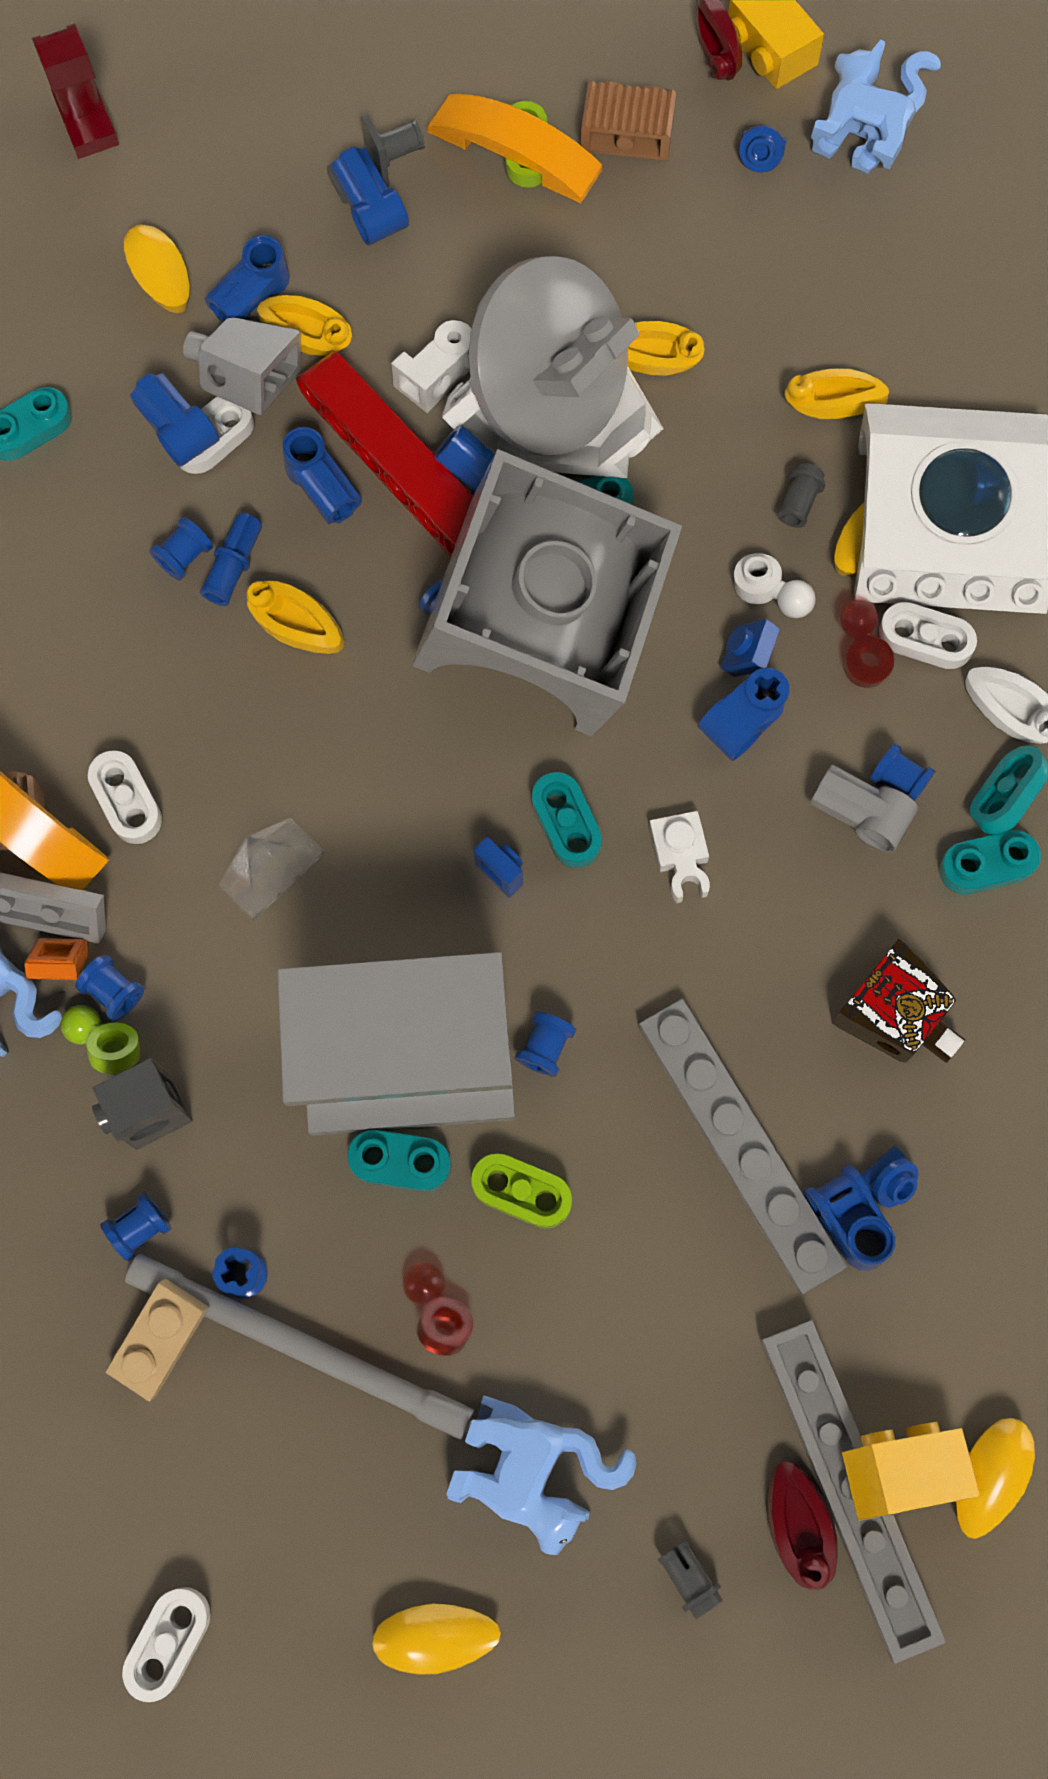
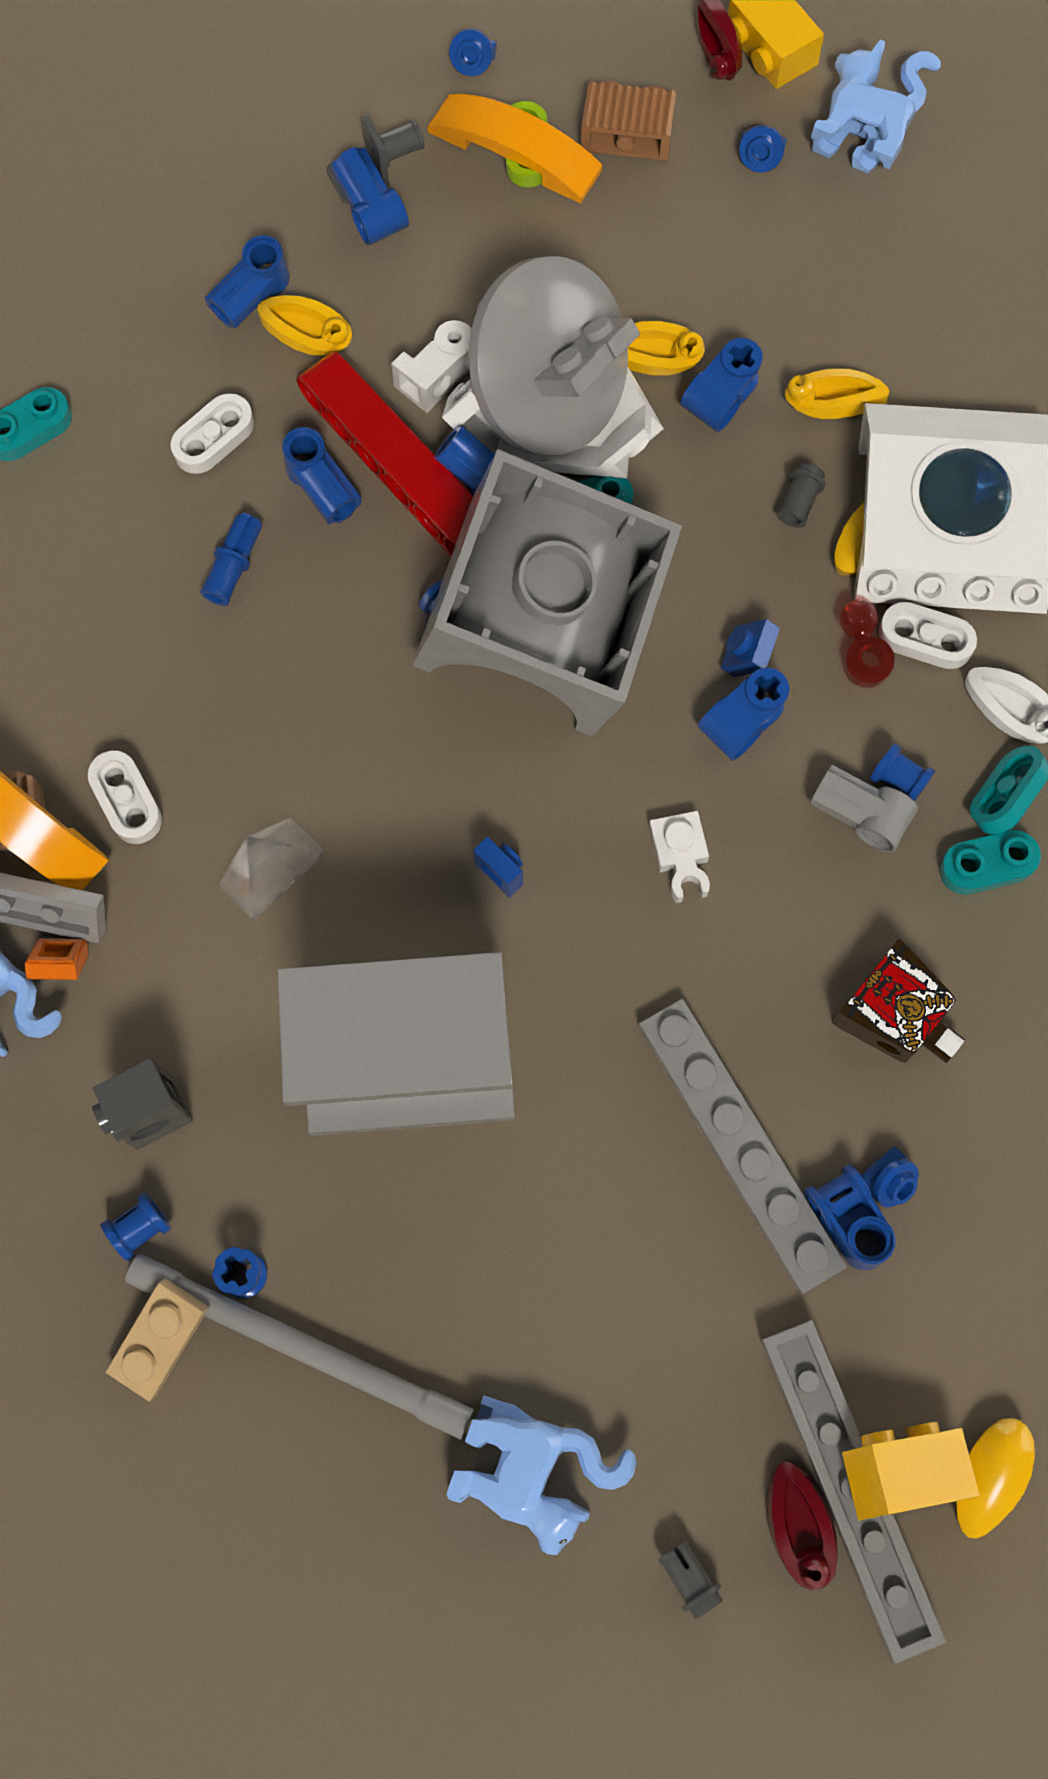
(75, 91): dark red piece -> none
(109, 987): blue bush -> none
(109, 1046): lime plate -> none
(157, 267): yellow arm -> none
(166, 1641): white plate -> none
(180, 428): blue piece -> none
(181, 548): blue bush -> none
(246, 361): light grey torso -> none
(294, 617): yellow arm -> none
(398, 1161): teal plate -> none
(424, 1286): clear red plate -> none
(434, 1638): yellow arm -> none
(472, 52): none -> blue plate
(522, 1190): lime plate -> none
(545, 1043): blue bush -> none
(567, 822): teal plate -> none
(724, 384): none -> blue piece
(793, 598): white plate -> none

